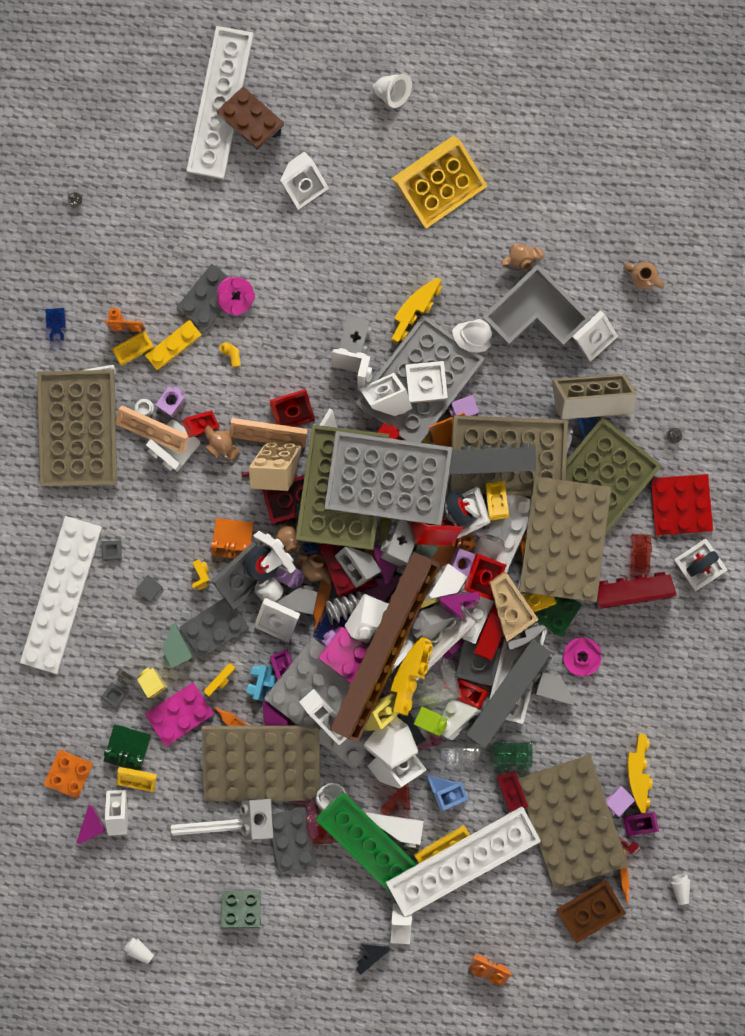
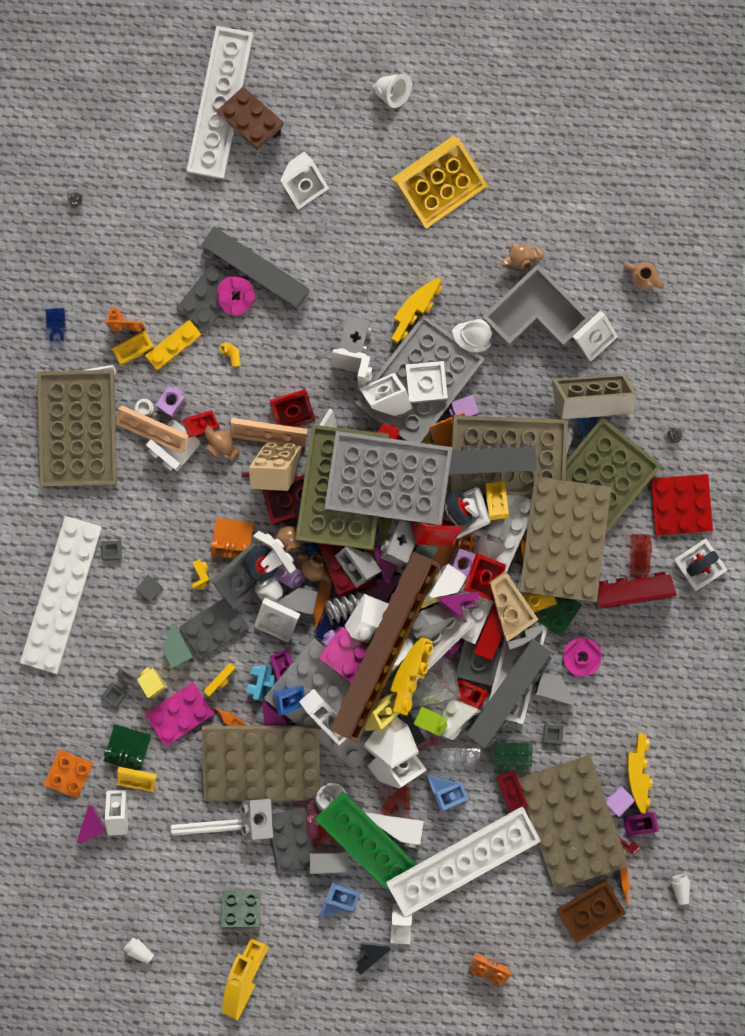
(239, 983): none -> yellow slope
(255, 268): none -> dark grey brick
(288, 699): none -> blue slope
(328, 862): none -> light grey slope
(339, 900): none -> medium blue slope
(441, 844): yellow plate -> none
(553, 734): none -> dark grey tile

